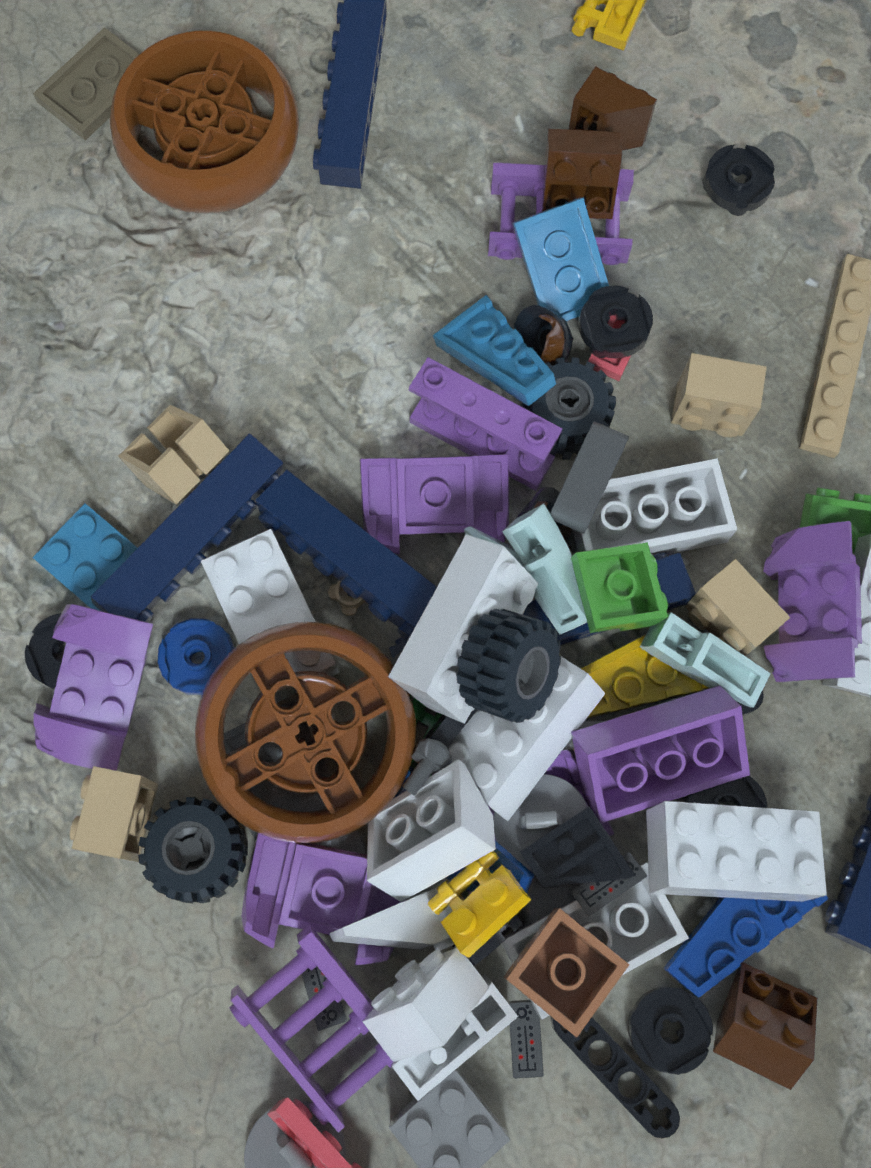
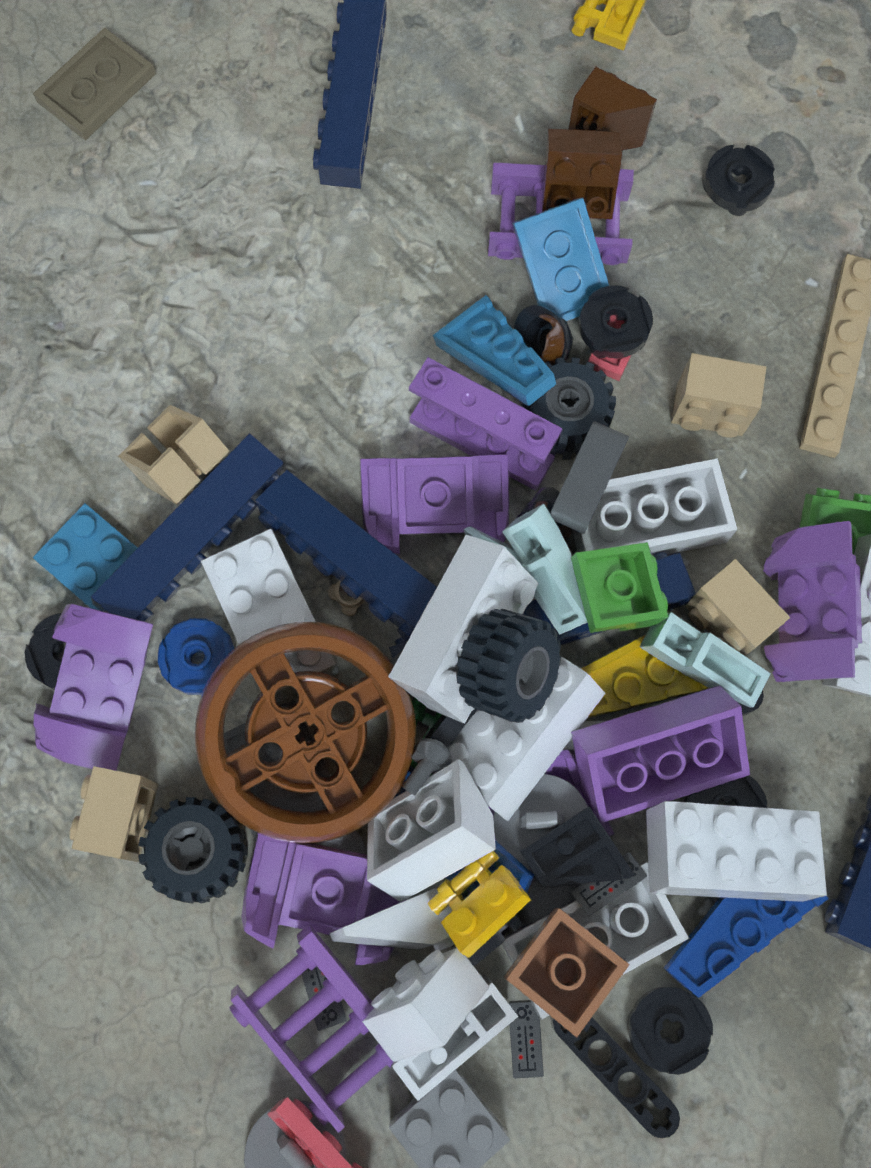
(197, 100): dark orange wheel -> none
(767, 1026): reddish brown slope -> none

